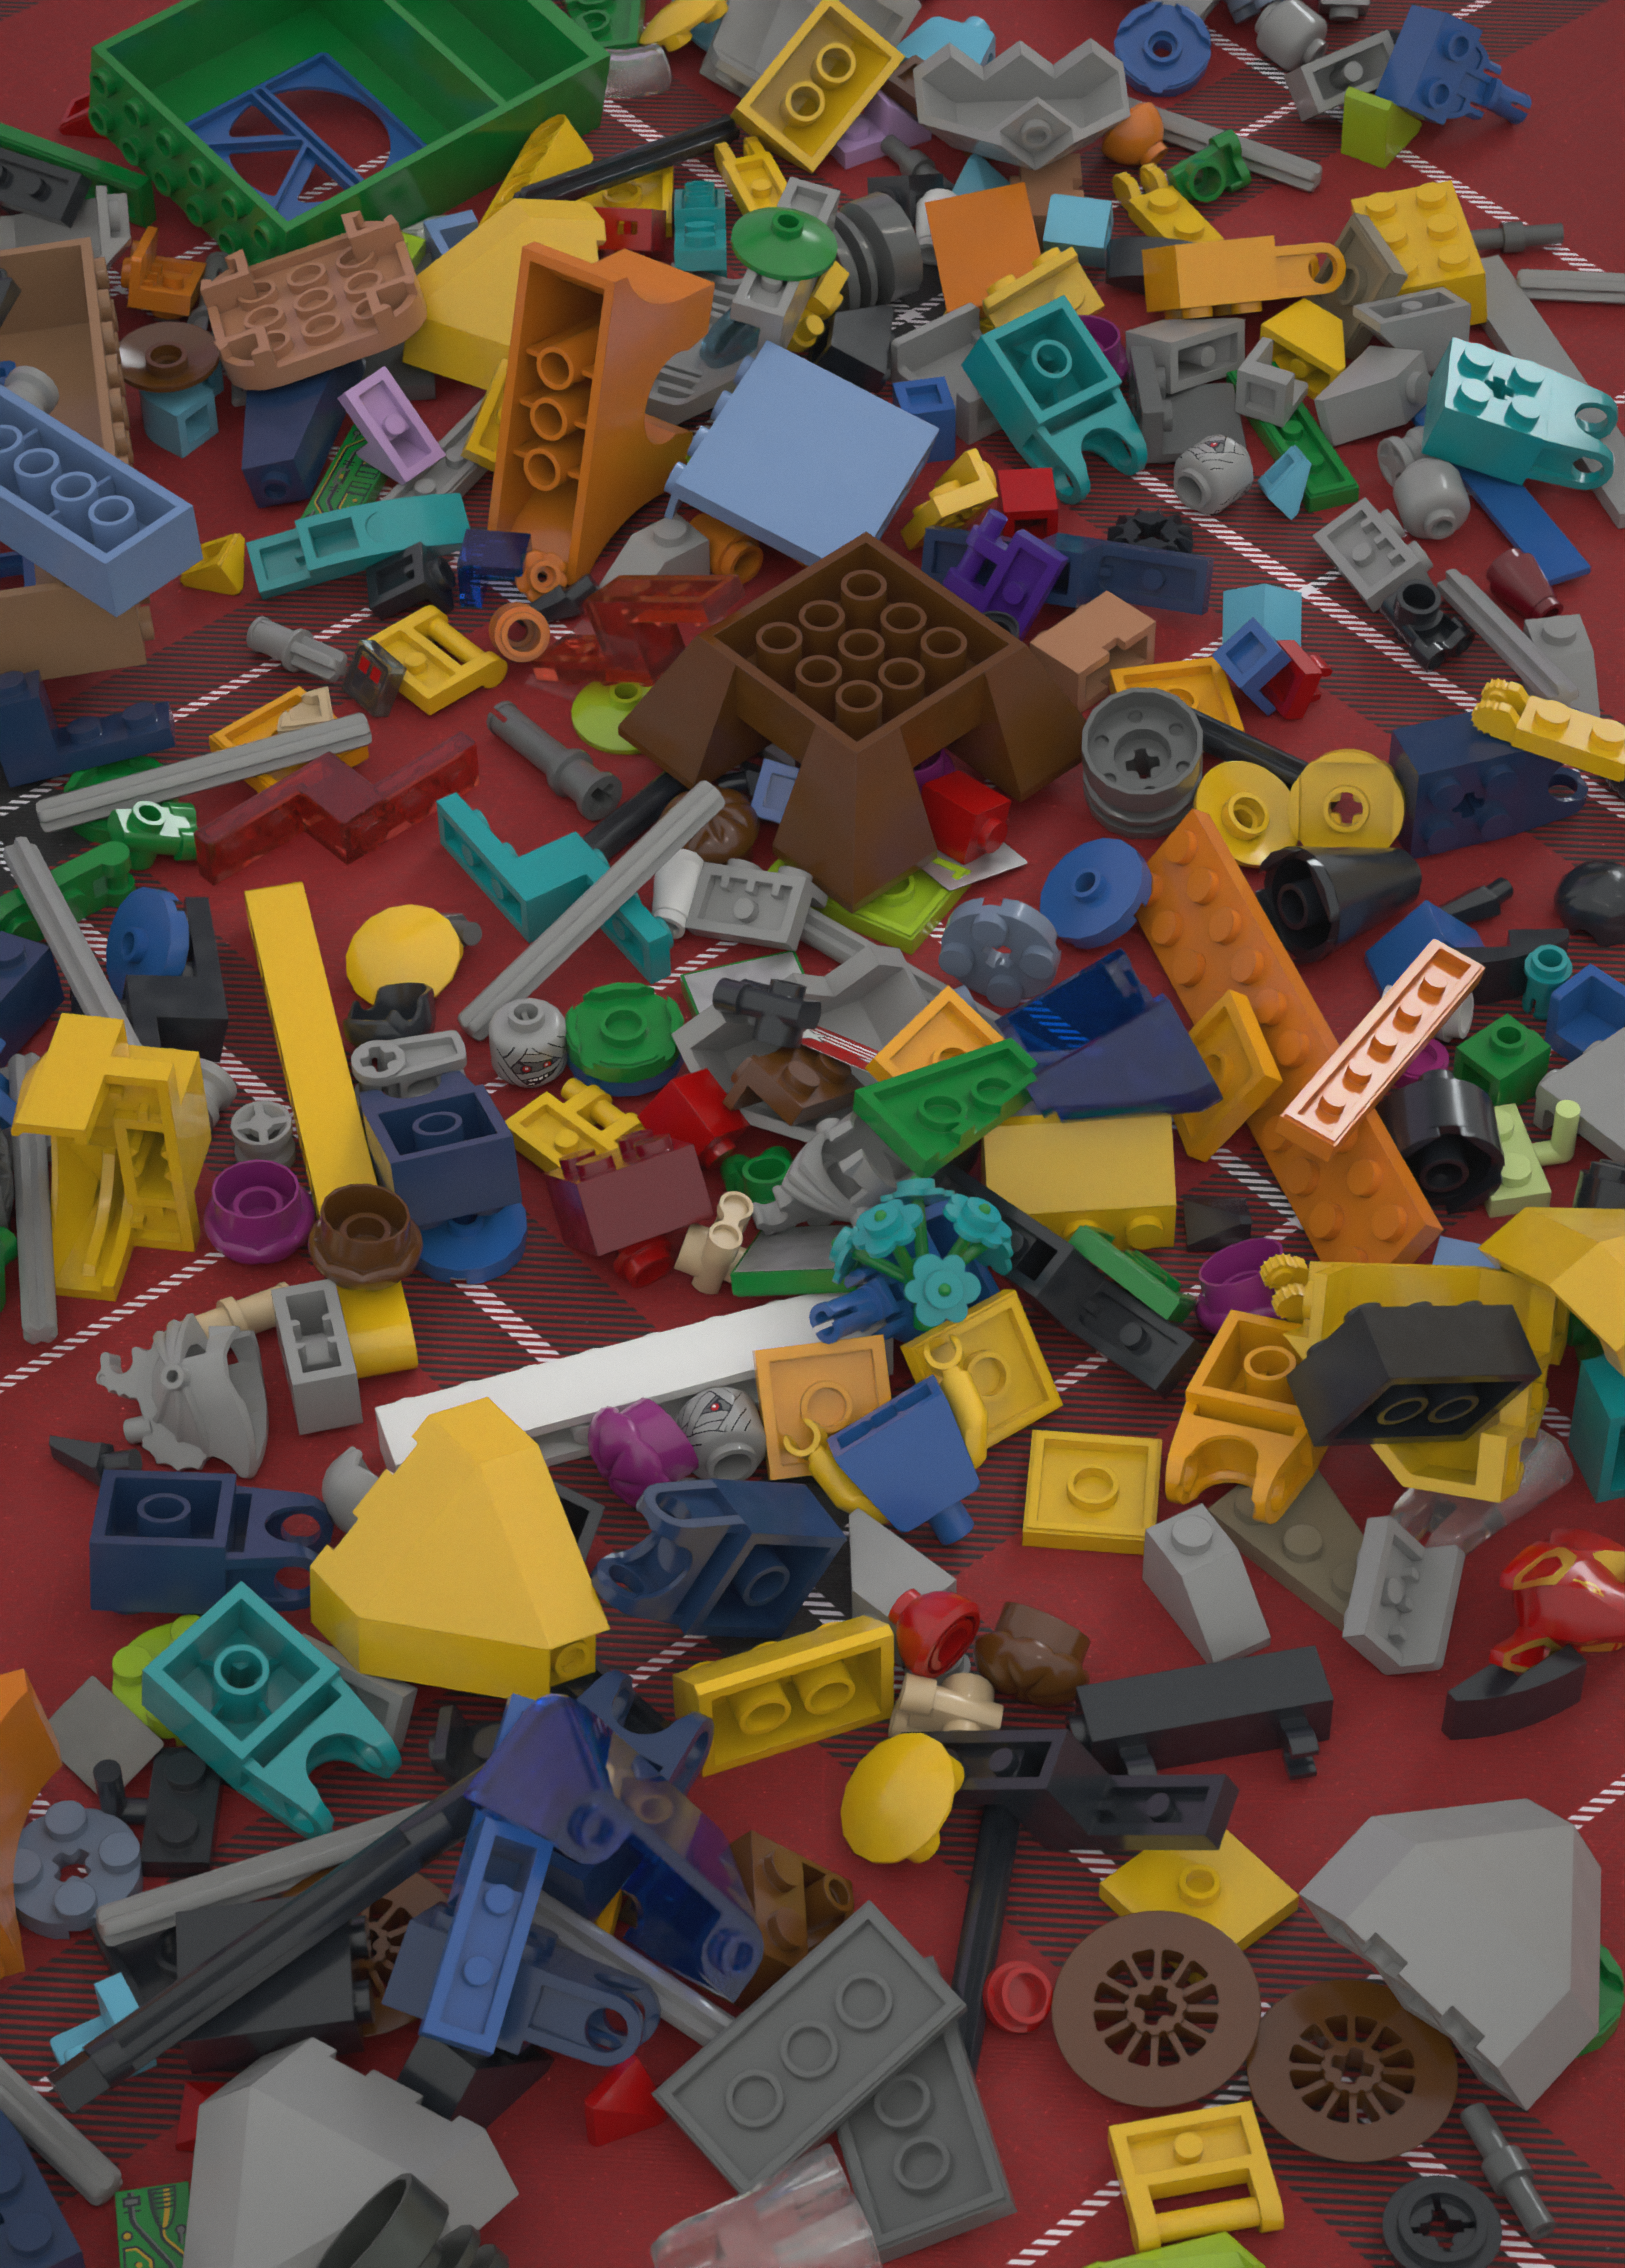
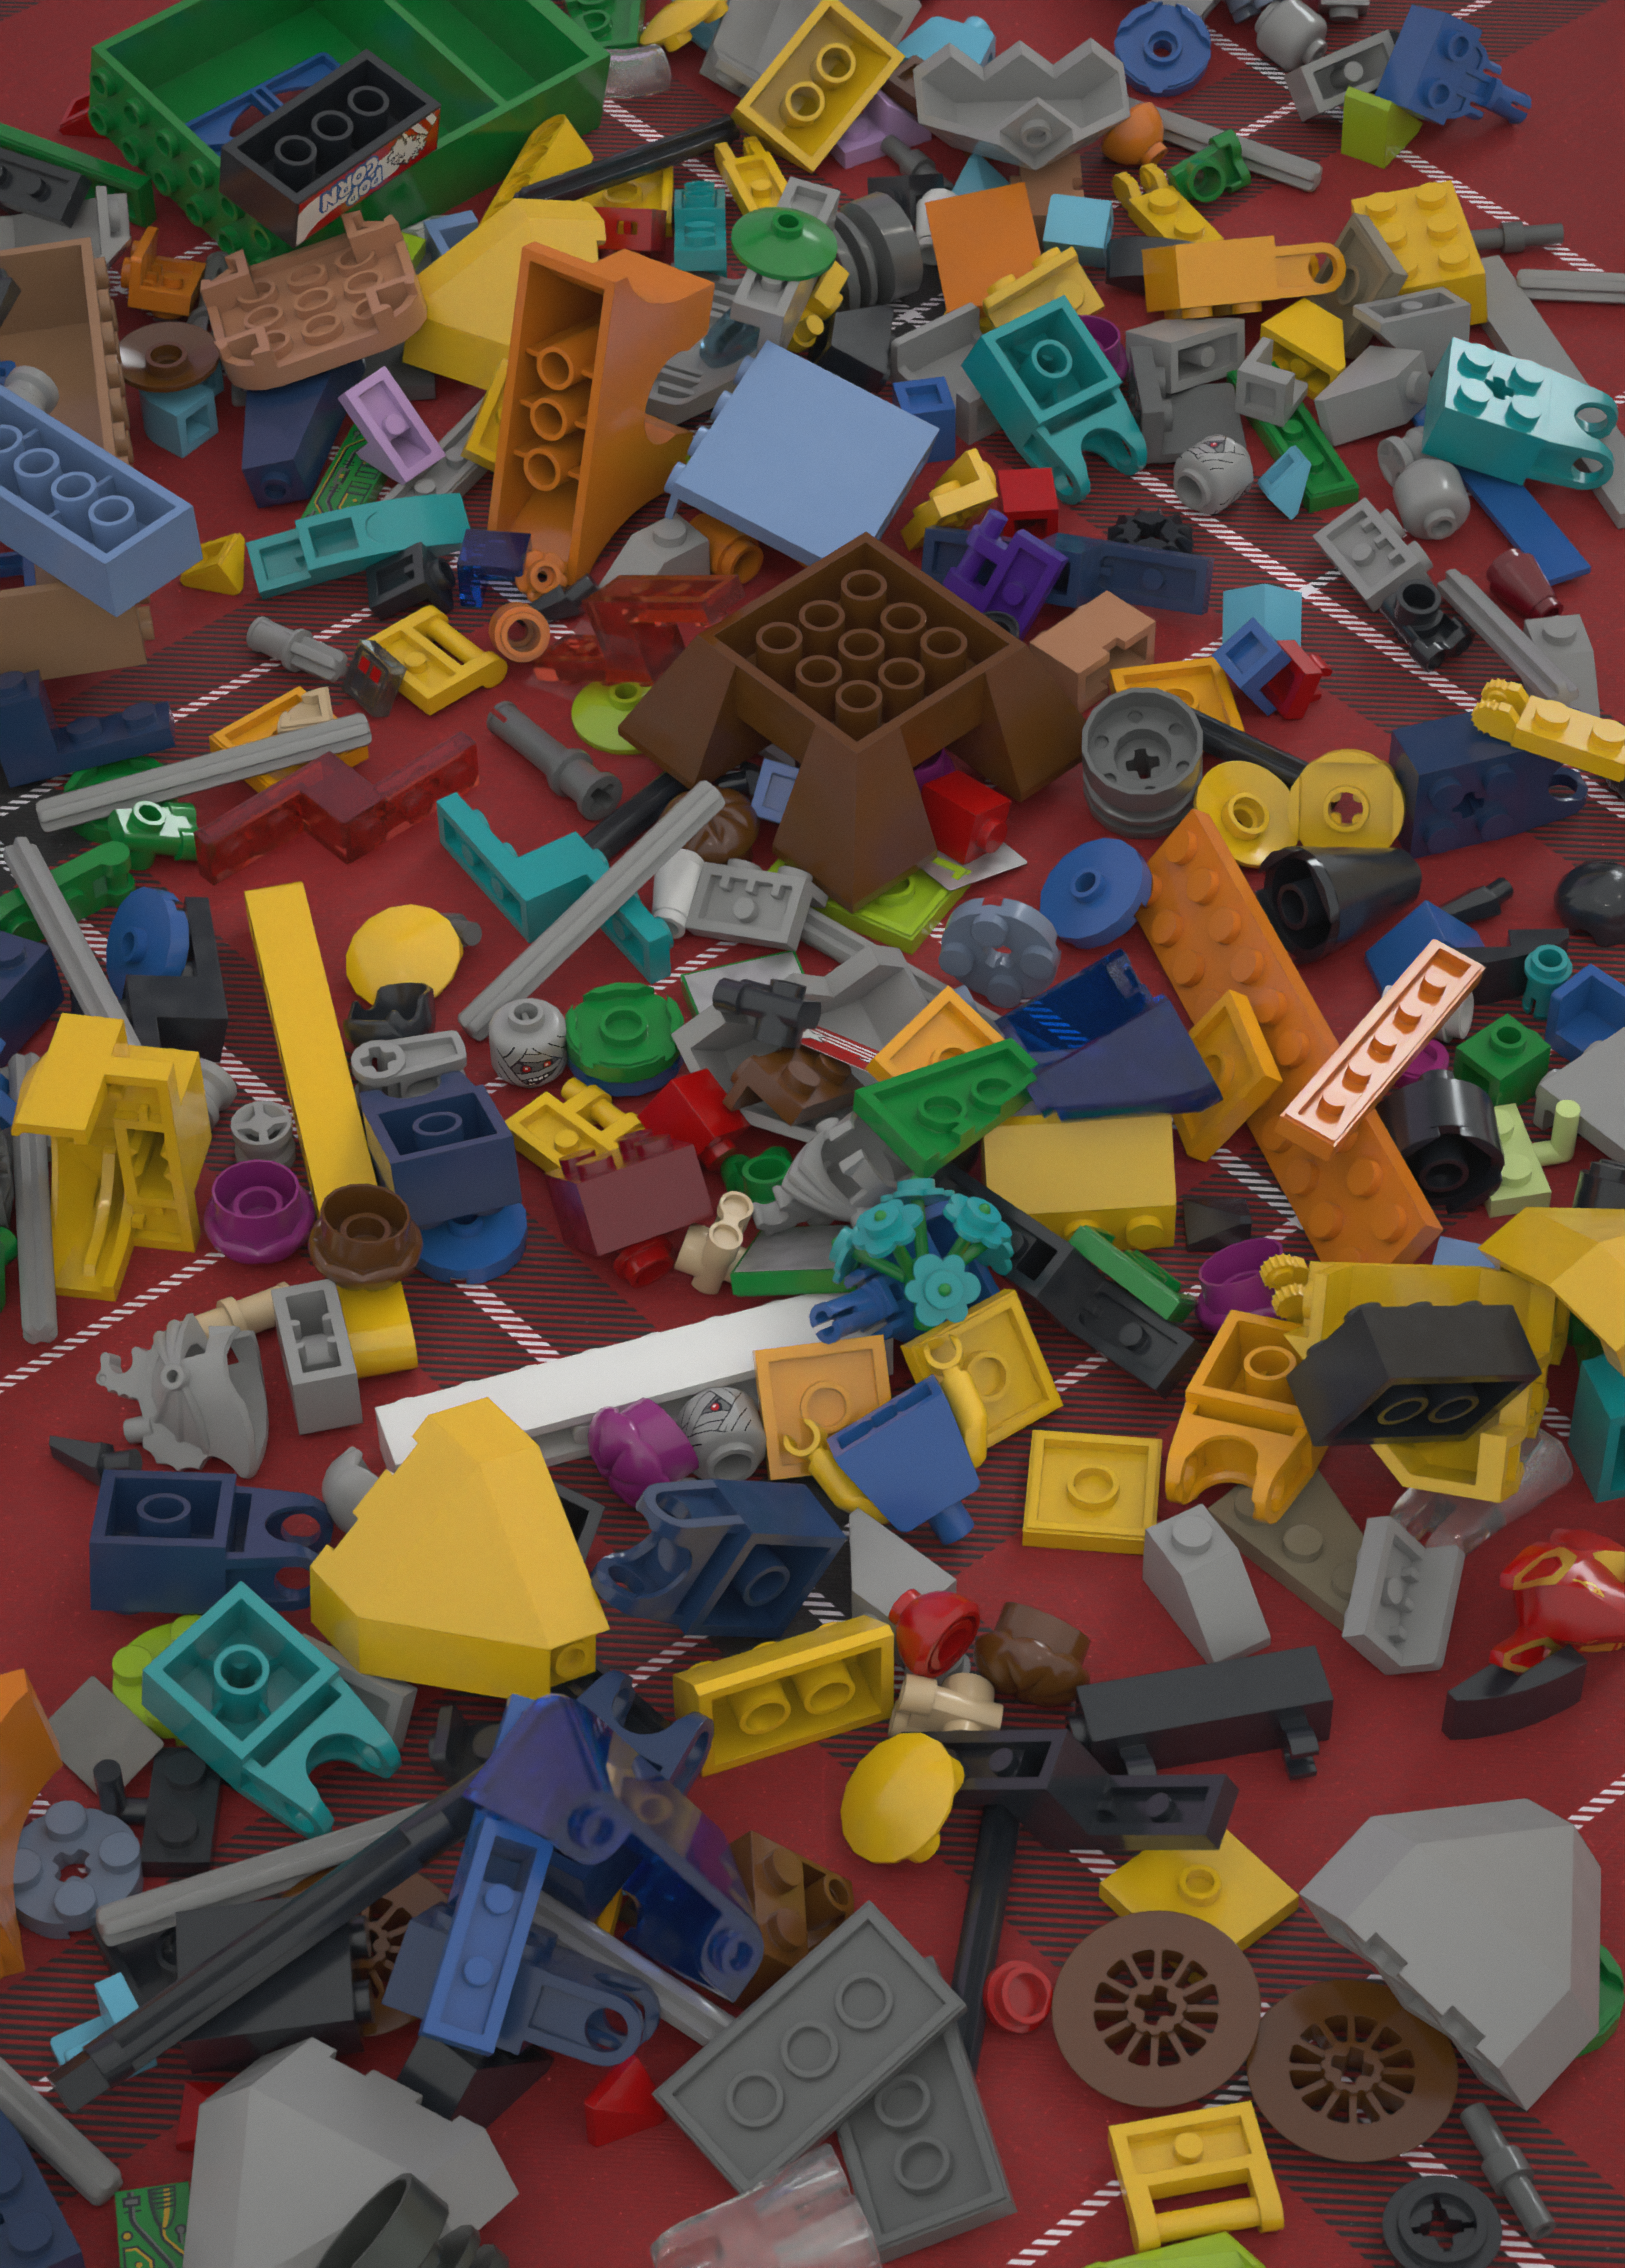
(329, 148): none -> black brick

